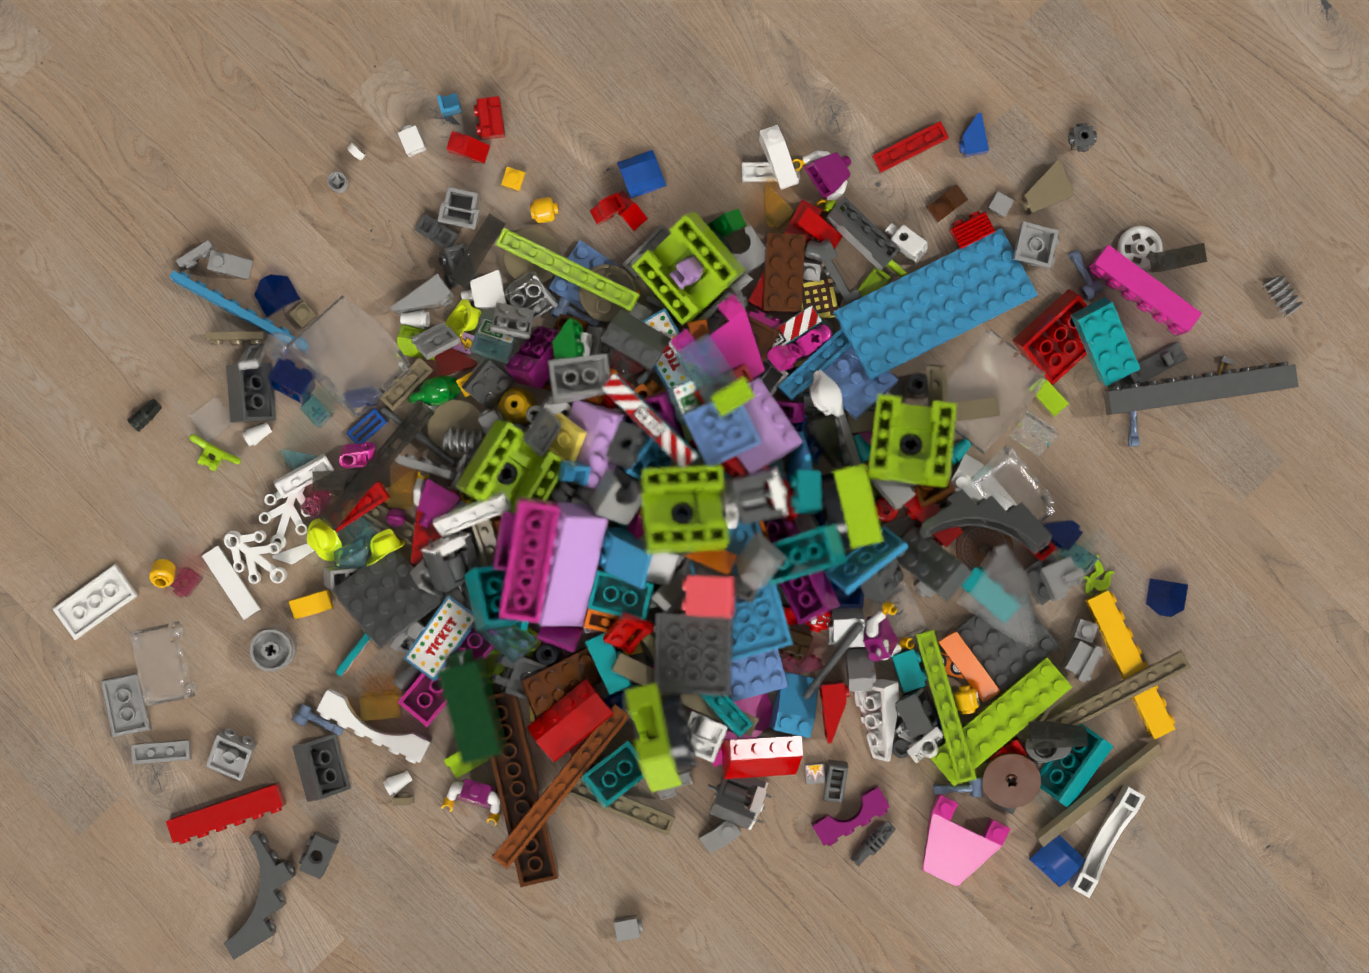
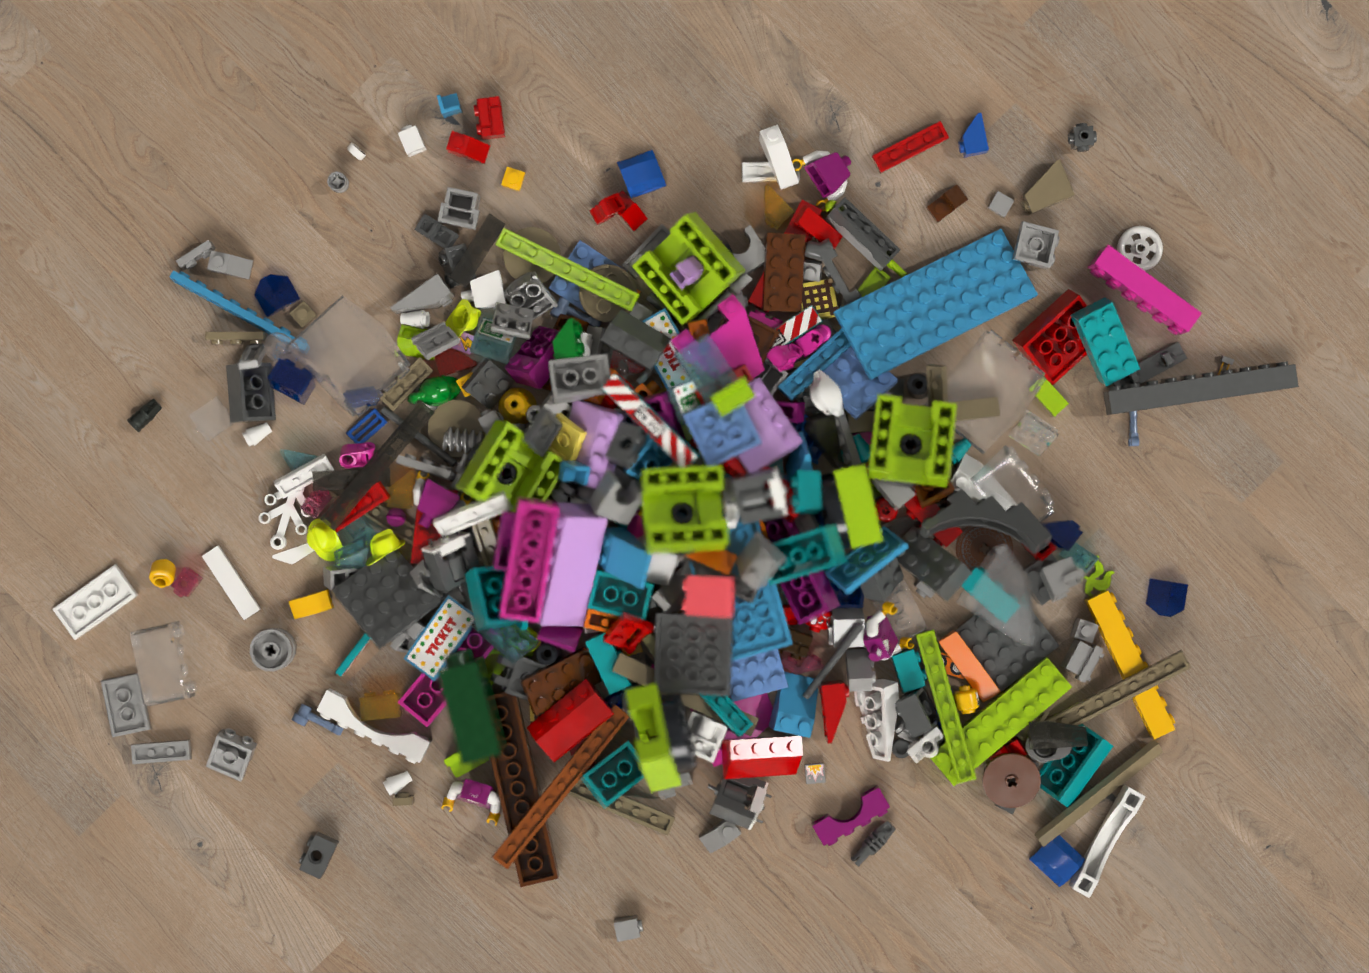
(211, 449): lime piece -> none
(225, 813): red brick -> none
(253, 555): white plant -> none
(269, 900): dark grey arch -> none
(316, 411): clear light blue slope -> none
(321, 767): dark grey slope -> none
(406, 678): light grey cone -> none
(544, 210): yellow head -> none
(728, 223): green slope -> none
(837, 765): dark grey slope -> none
(913, 247): white torso -> none
(954, 850): wedge -> none
(971, 230): red brick -> none
(974, 787): sand blue brick -> none
(1091, 288): sand blue brick -> none
(1177, 257): clear smoke slope -> none
(1283, 295): light grey piece -> none

